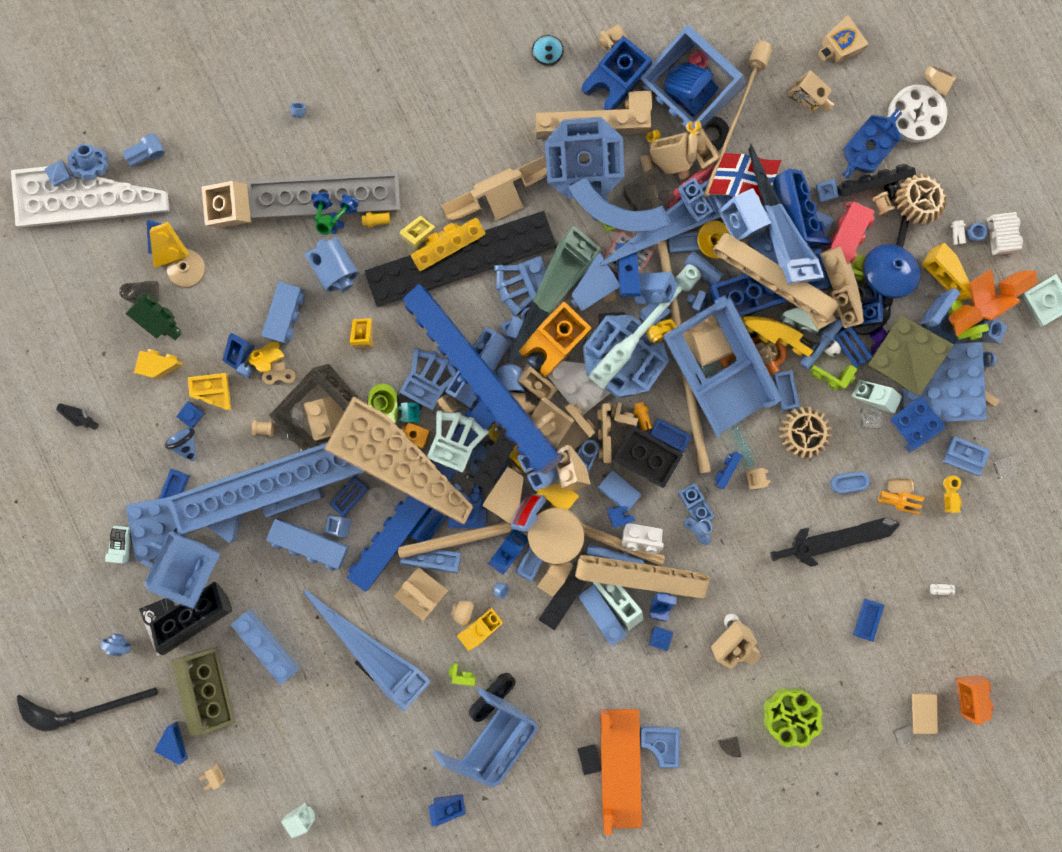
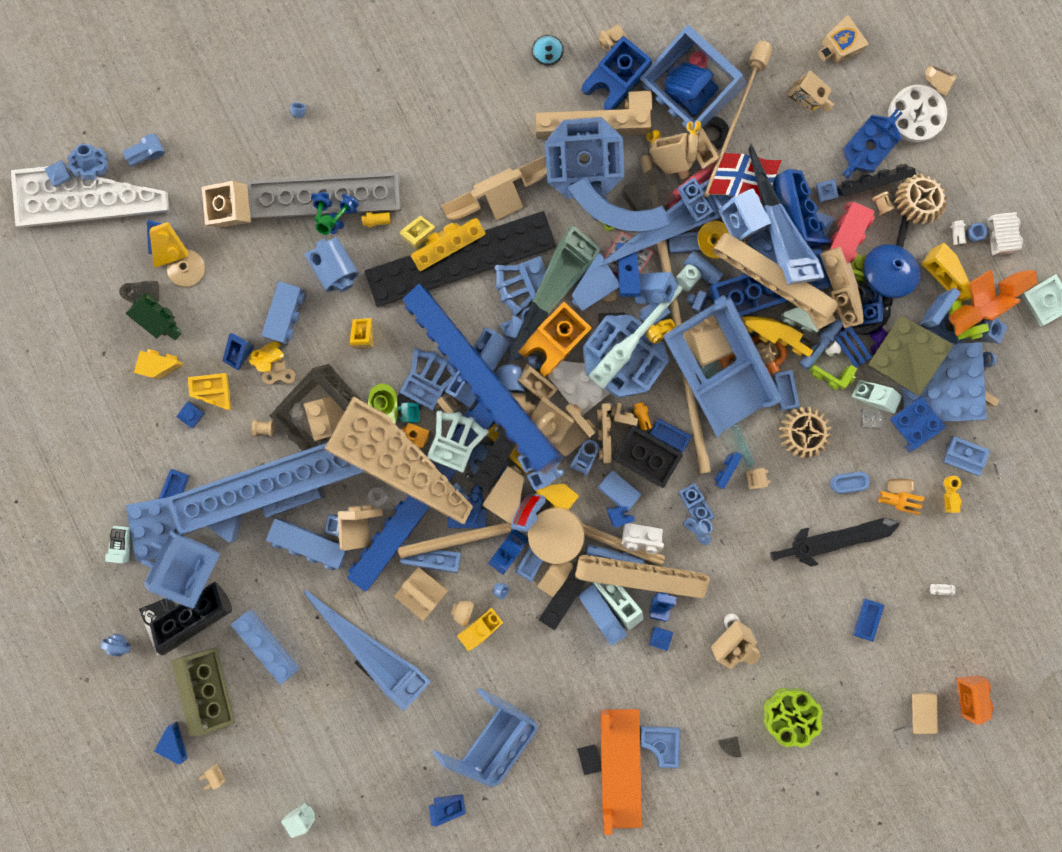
(48, 720): black piece -> none
(76, 416): black piece -> none
(183, 444): hat -> none
(244, 370): medium blue hinge -> none
(354, 502): blue tile -> none
(355, 526): none -> tan bracket
(427, 525): blue tile -> none
(462, 678): lime bracket -> none
(500, 688): black plate -> none
(572, 470): tan slope -> none
(891, 188): black bush -> none

